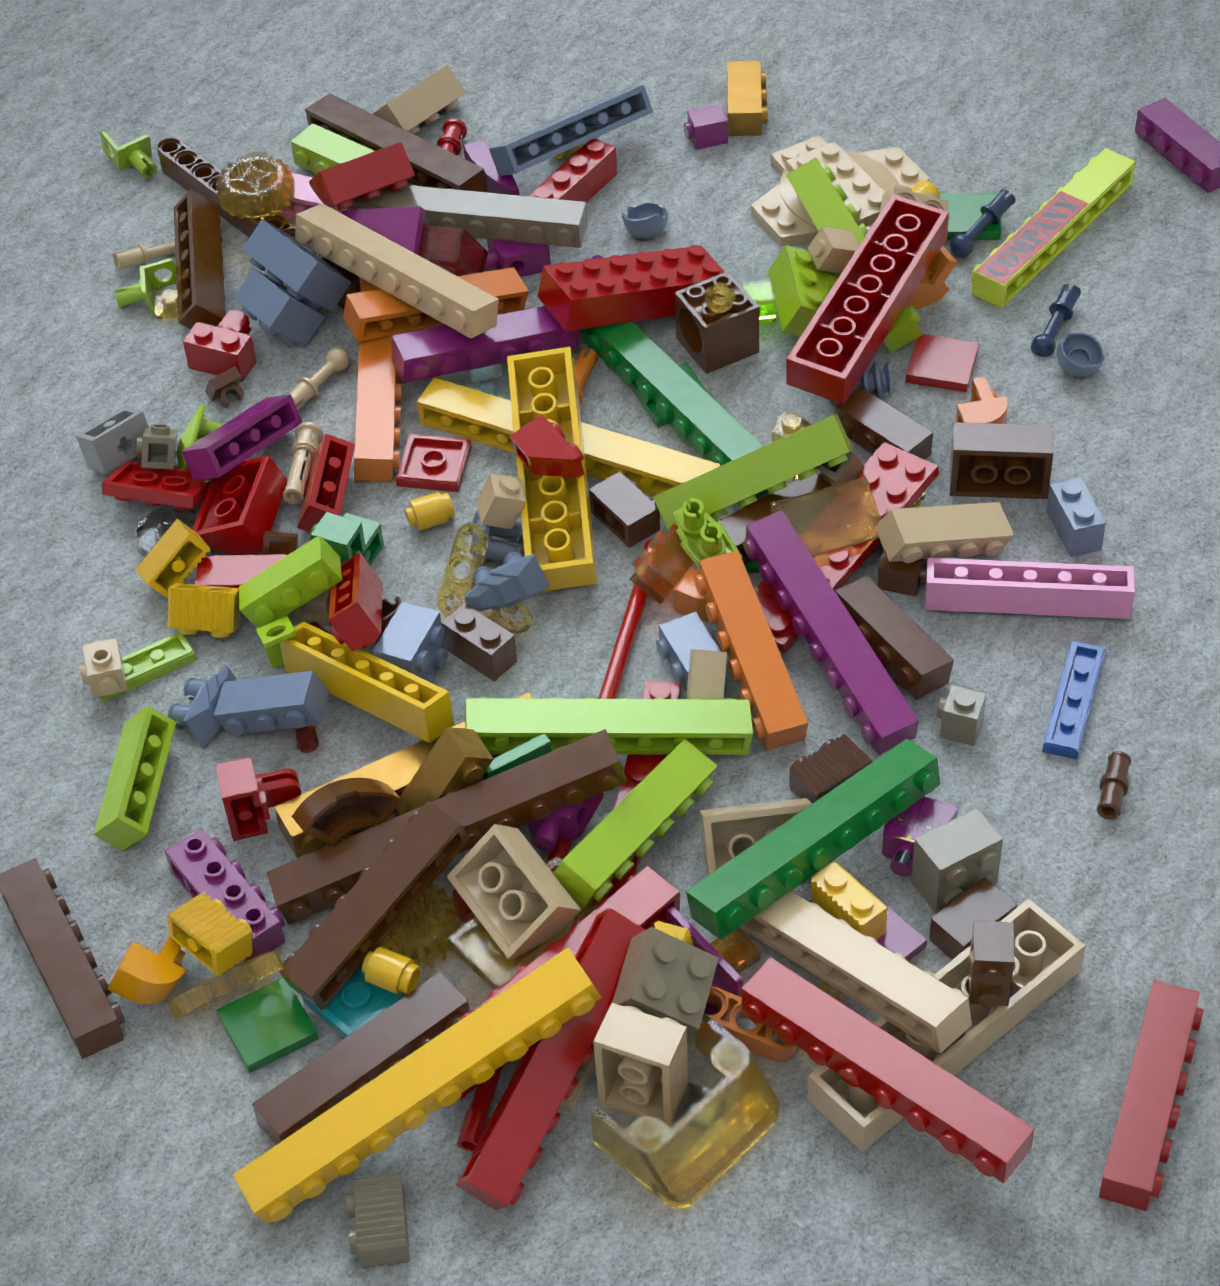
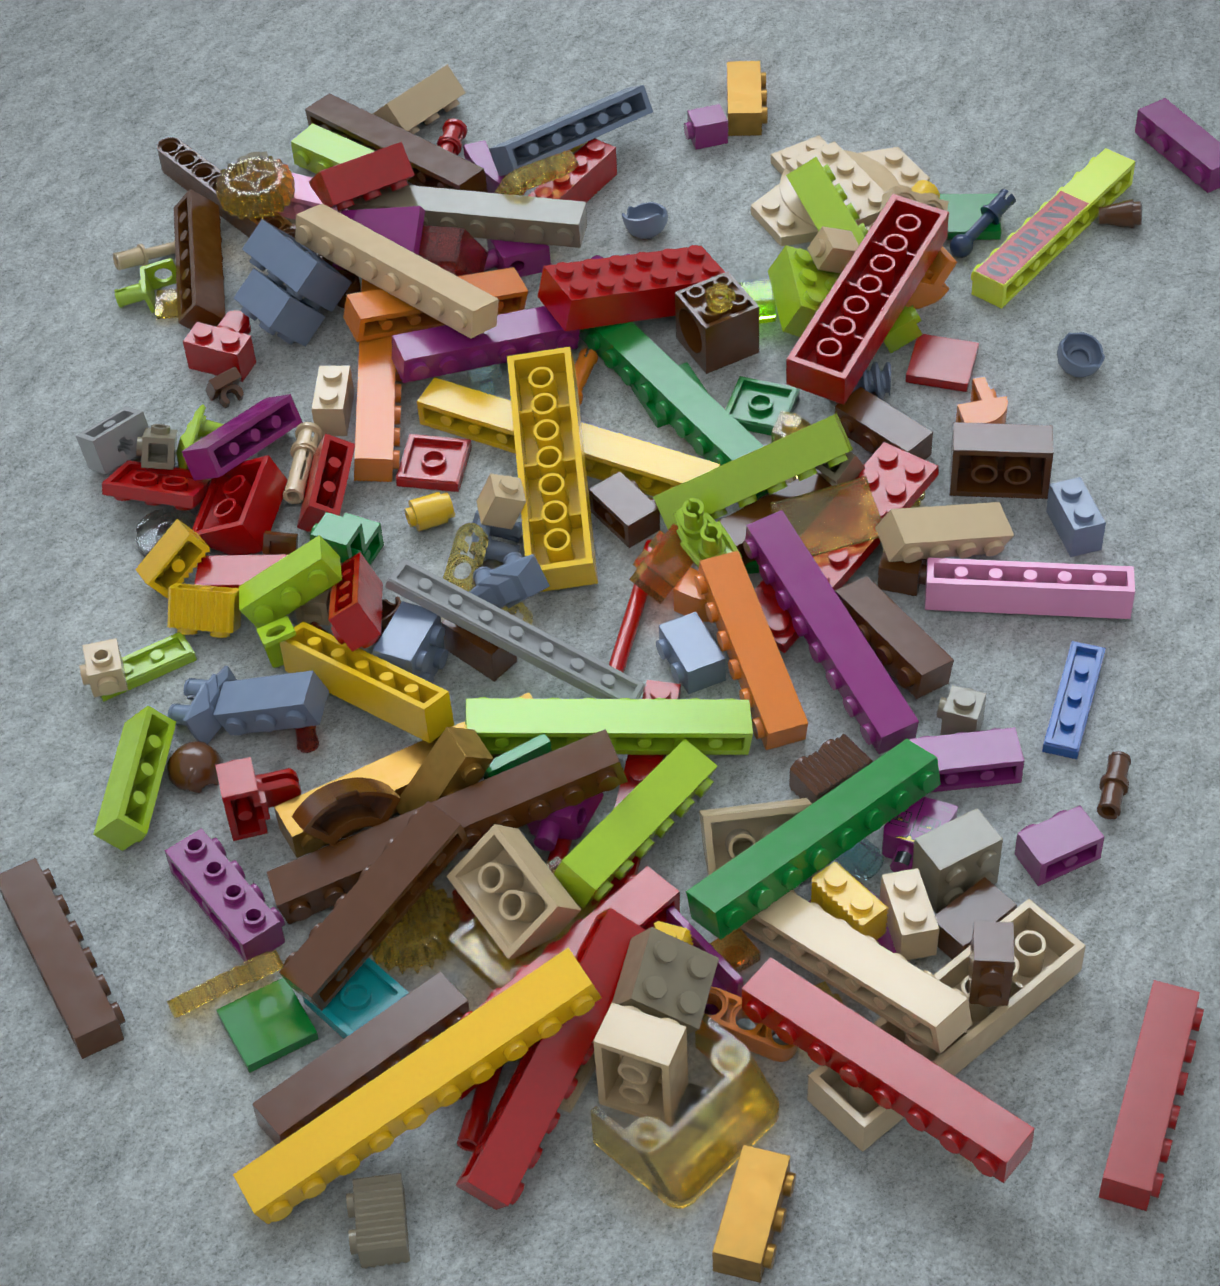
(132, 153): lime bracket -> none
(148, 976): light orange brick -> none
(193, 766): none -> reddish brown hair
(210, 933): yellow brick -> none
(333, 399): none -> tan brick
(336, 361): tan pin -> none
(391, 971): yellow brick -> none
(511, 633): none -> light grey tile
(537, 173): none -> clear yellow beam
(546, 451): red slope -> none
(706, 674): tan tile -> none
(753, 1214): none -> brick
(759, 403): none -> green tile
(862, 860): none -> clear light blue brick
(909, 914): none -> tan brick
(976, 758): none -> brick
(1059, 845): none -> brick
(1061, 310): dark blue pin -> none
(1122, 214): none -> reddish brown cone

